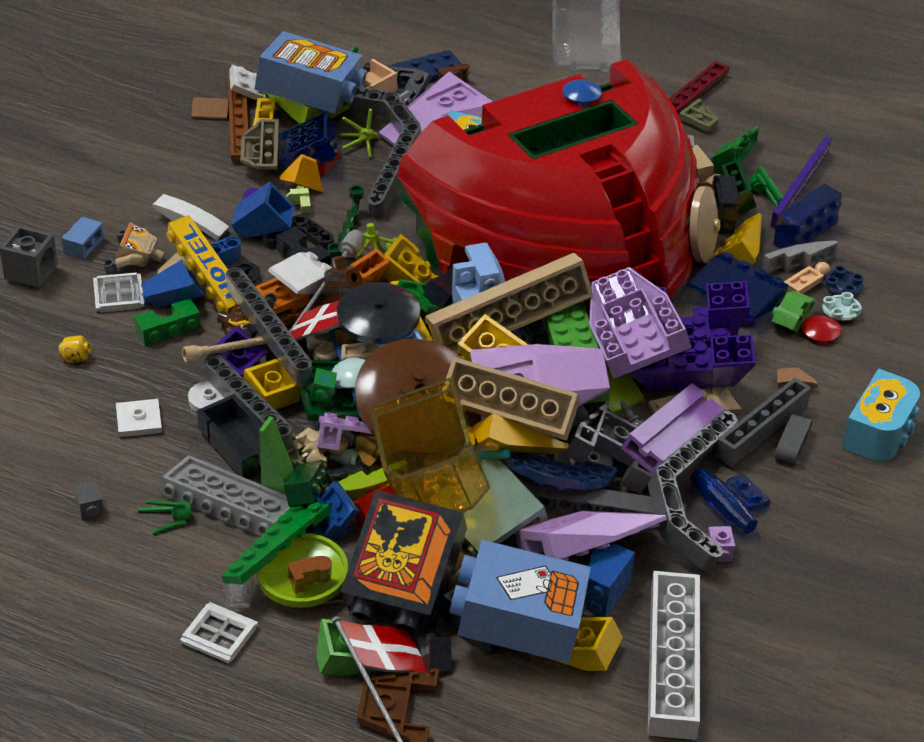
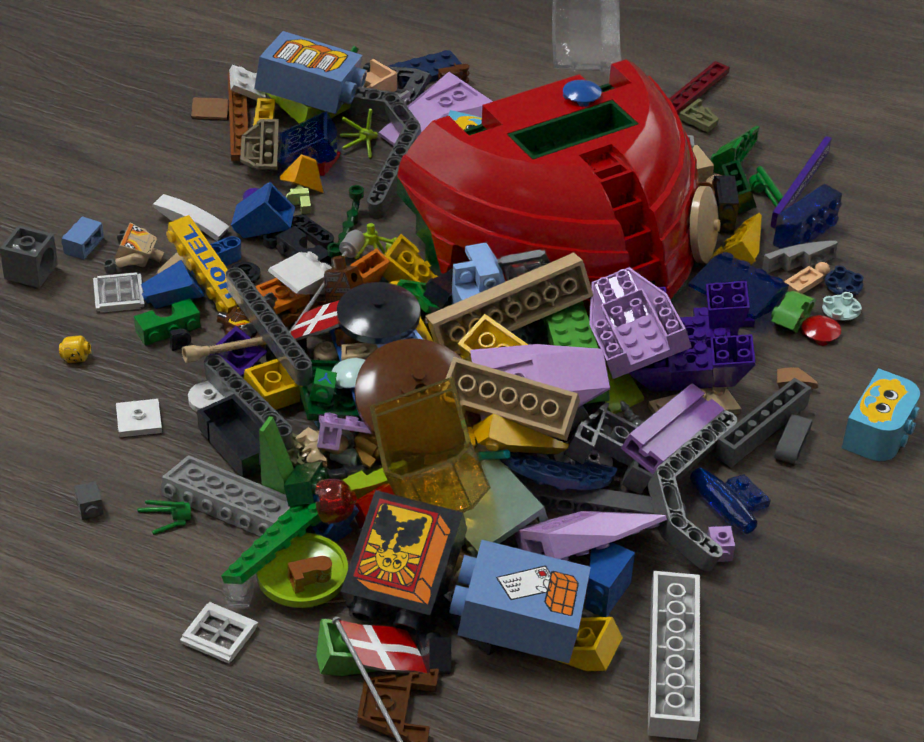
(179, 339): none -> black tile
(335, 500): none -> clear red cylinder
(521, 263): none -> piece

